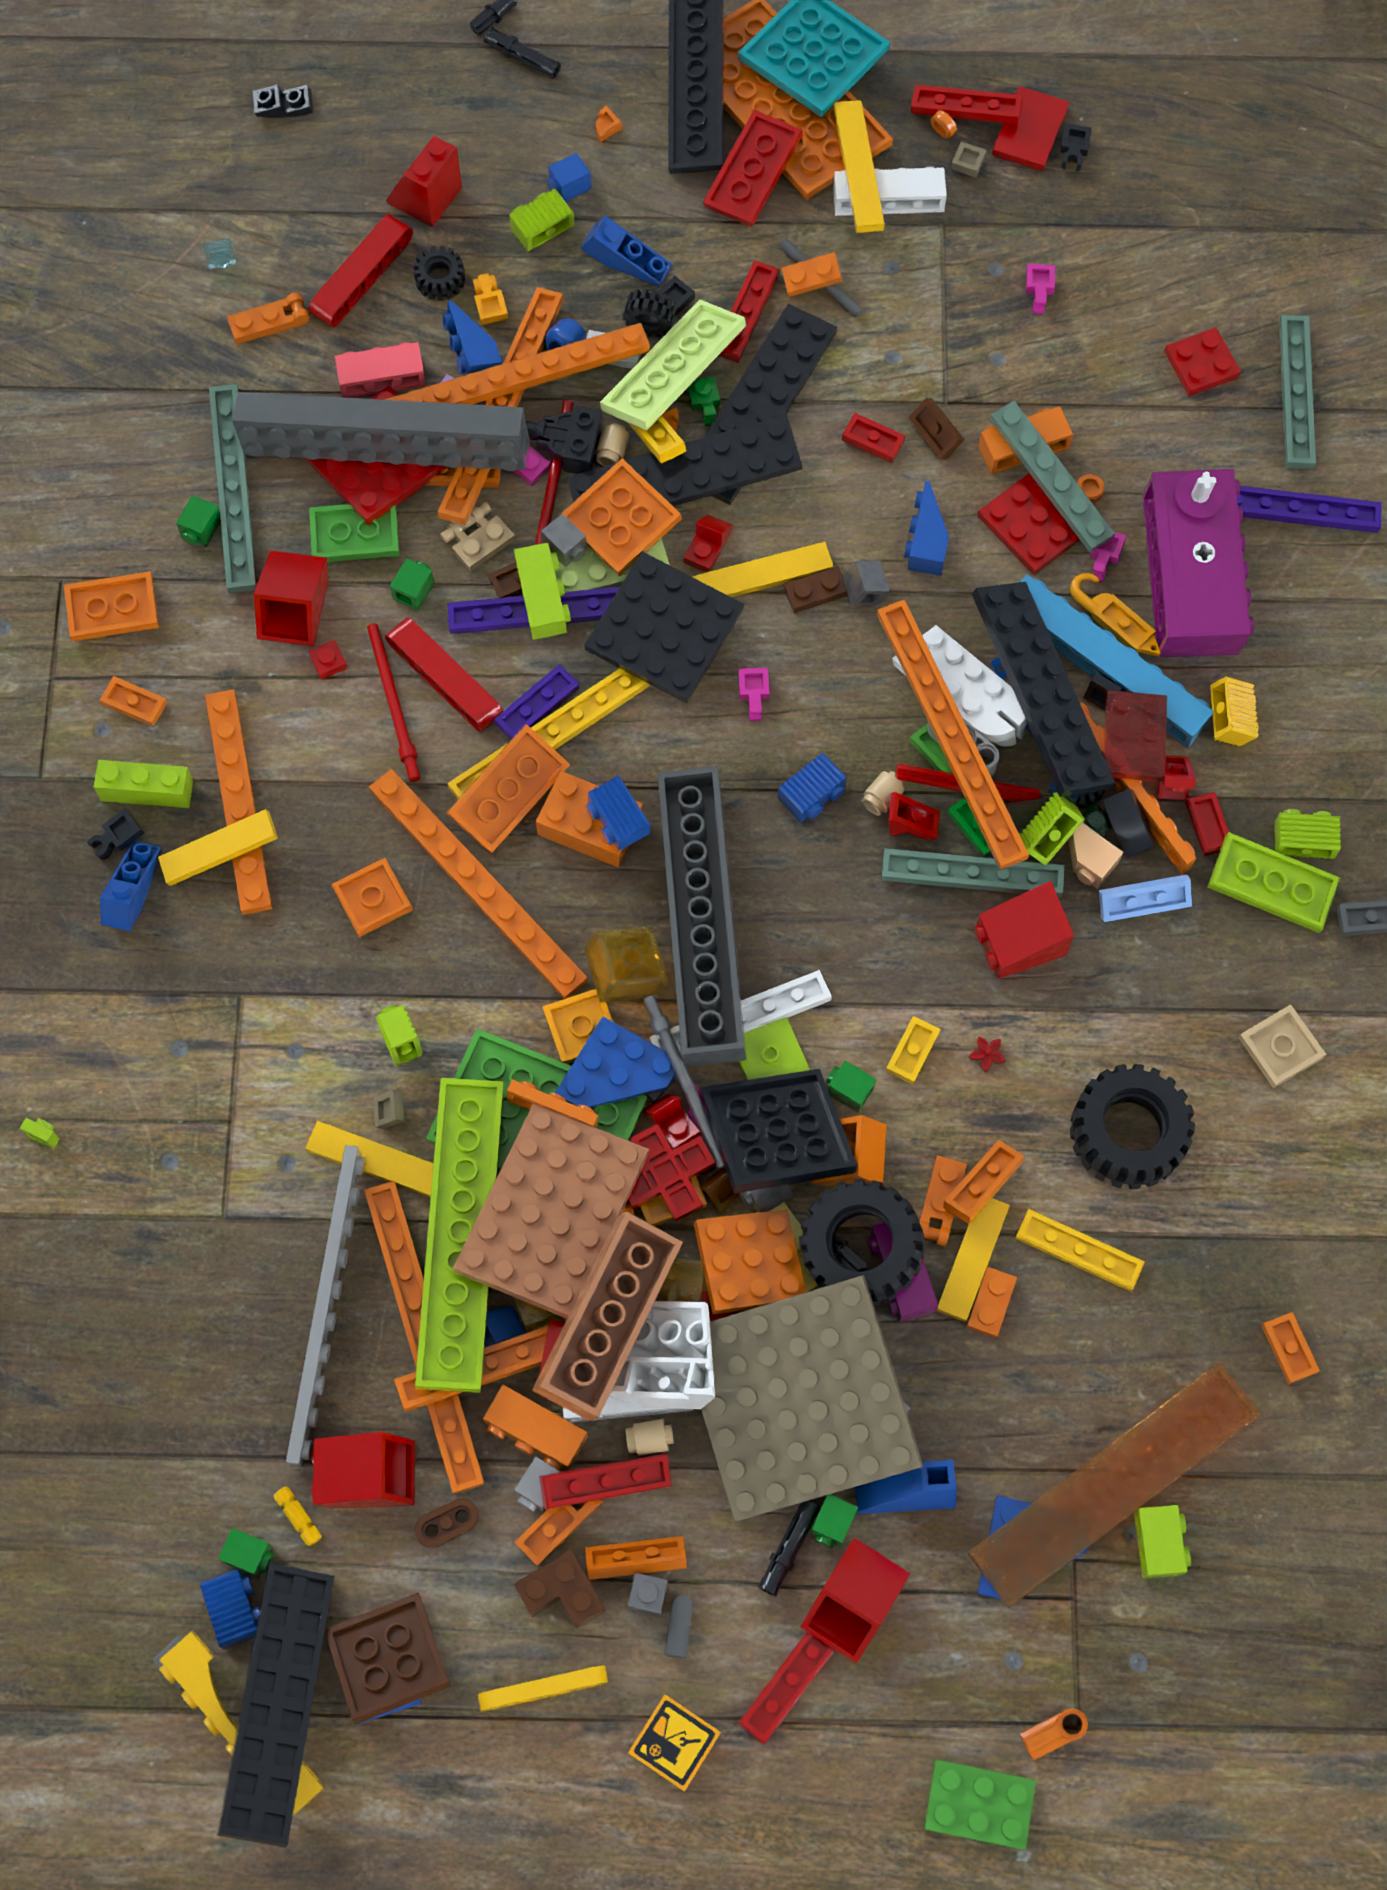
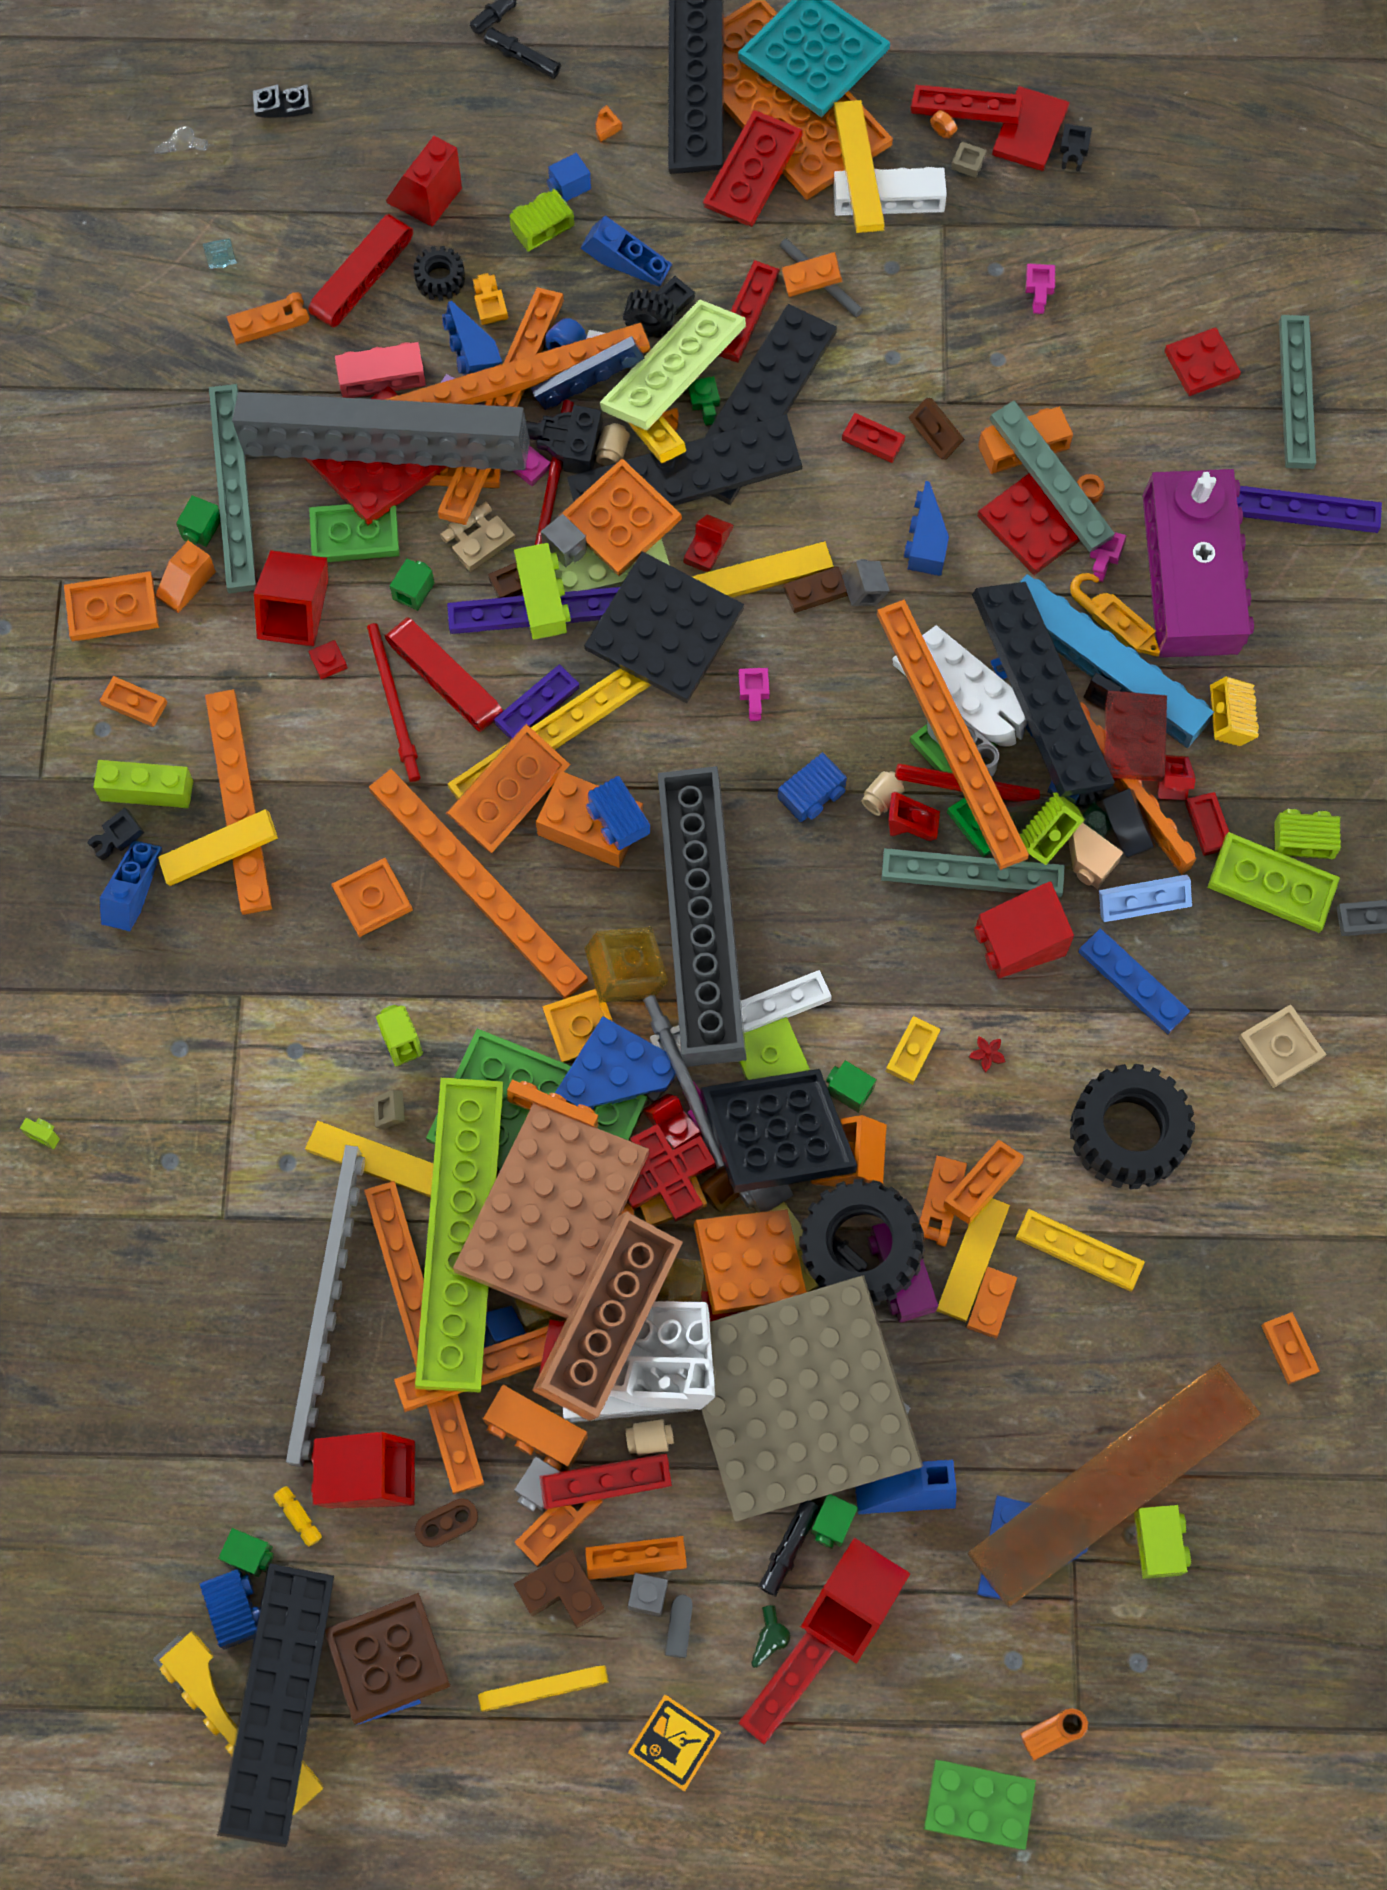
(182, 140): none -> clear animal
(185, 576): none -> orange slope
(588, 373): none -> dark blue plate
(771, 1638): none -> dark green animal
(1134, 981): none -> blue plate

